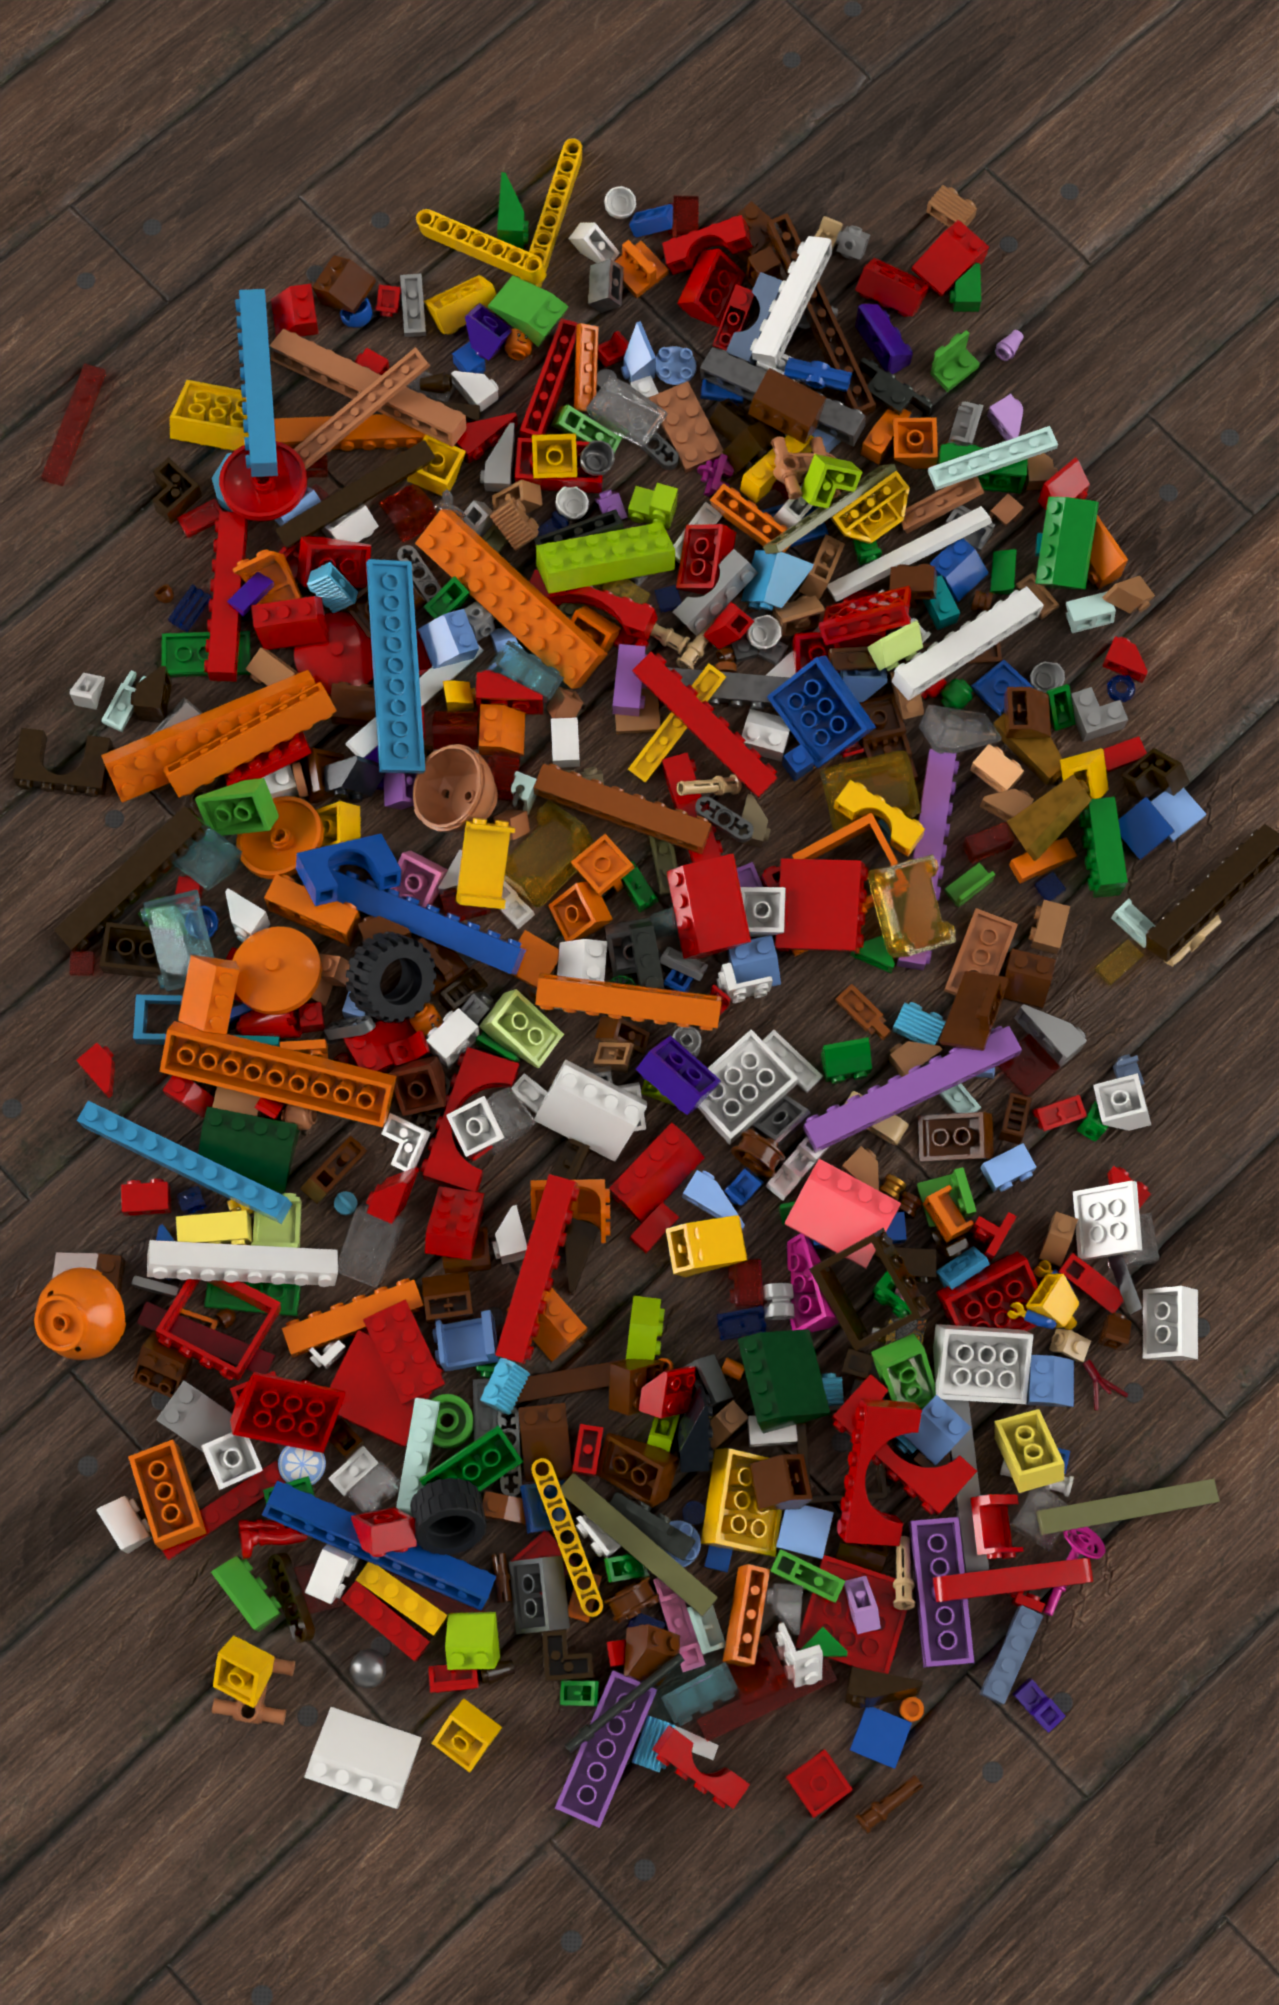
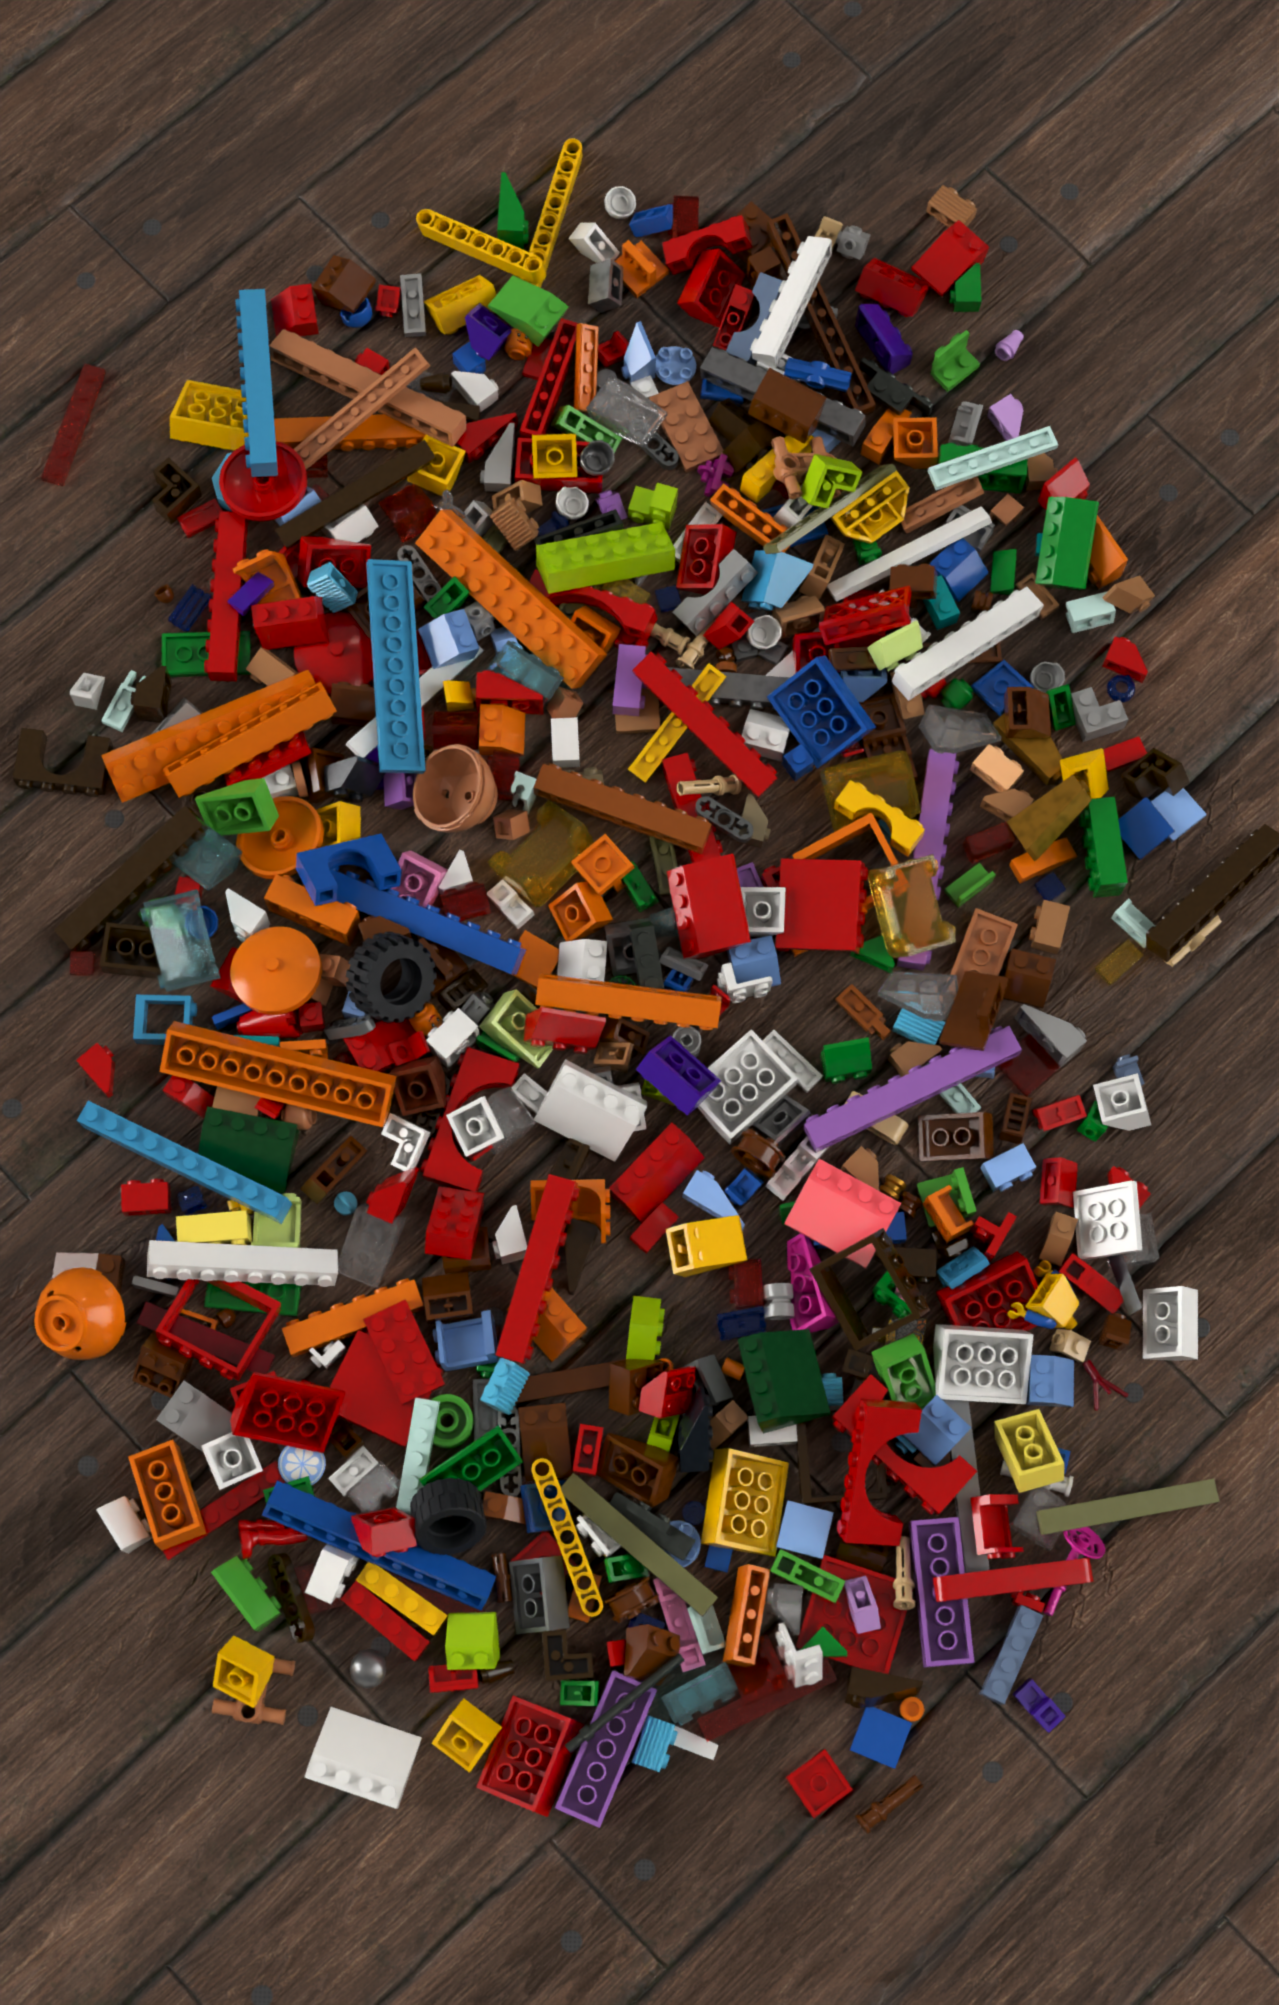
(209, 993): orange slope -> none
(483, 863): yellow panel -> none
(529, 1756): none -> red slope
(536, 360): none -> red tile
(563, 1030): none -> red slope
(723, 1784): red arch -> none
(781, 1482): reddish brown slope -> none
(921, 993): none -> clear slope
(1058, 1182): none -> red panel

